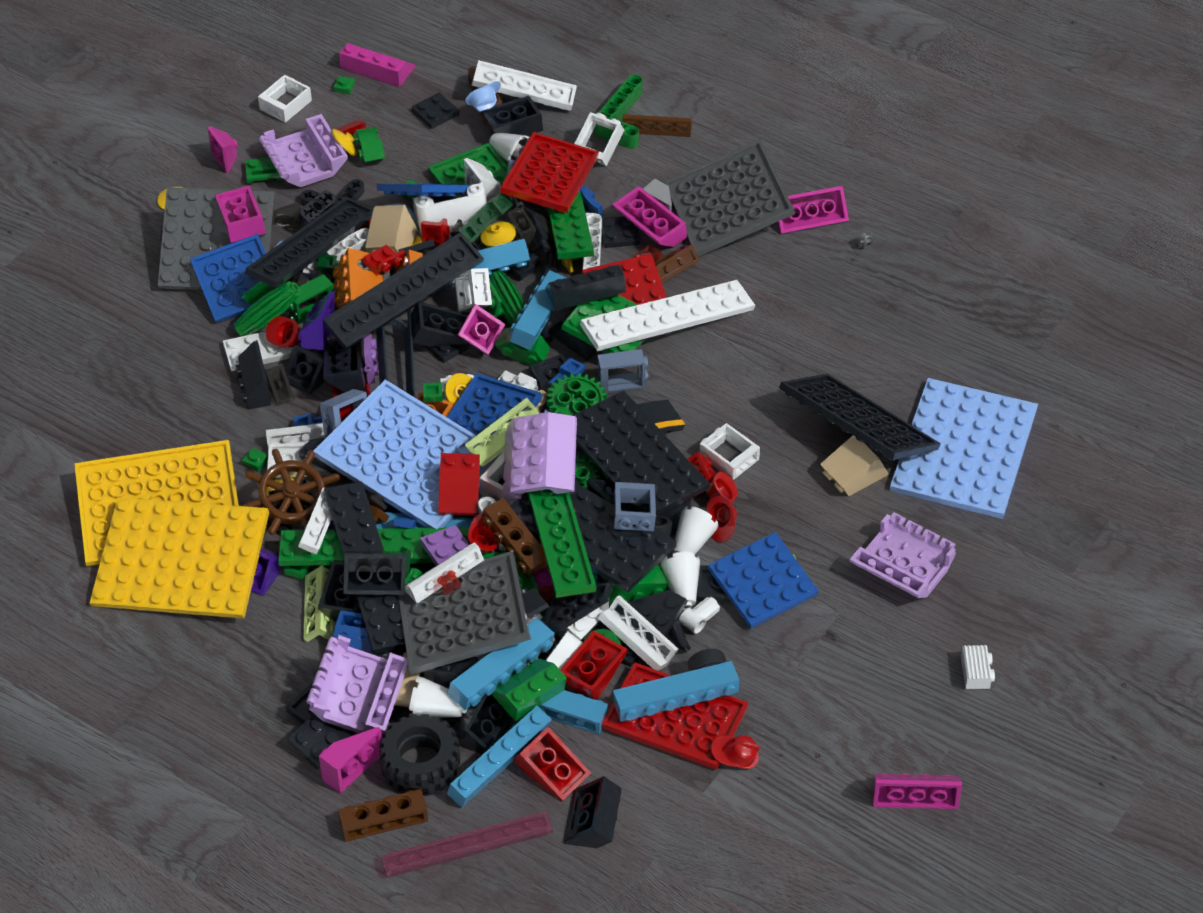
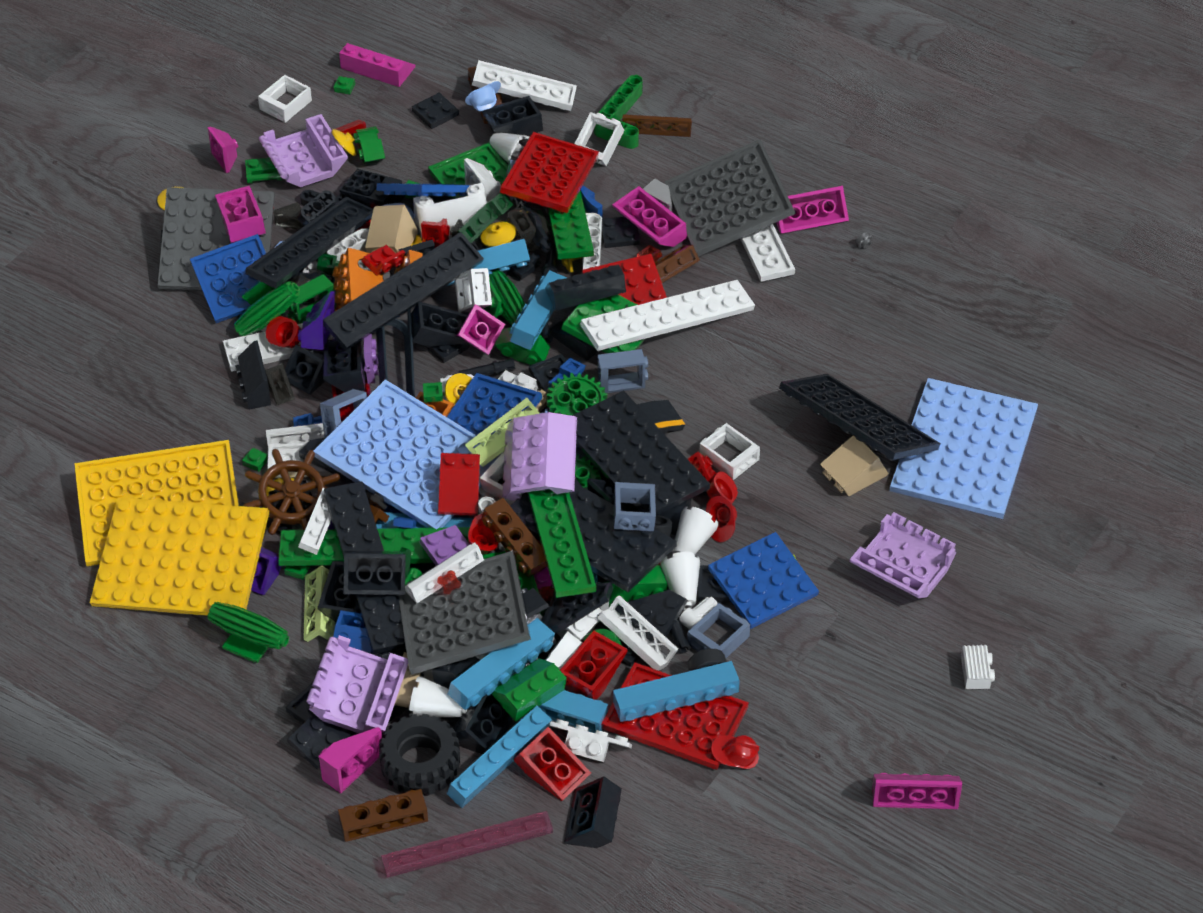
(249, 632): none -> green plate
(363, 189): none -> black slope
(492, 368): none -> black pin
(587, 743): none -> white bracket
(699, 641): none -> sand blue window
(768, 254): none -> white plate

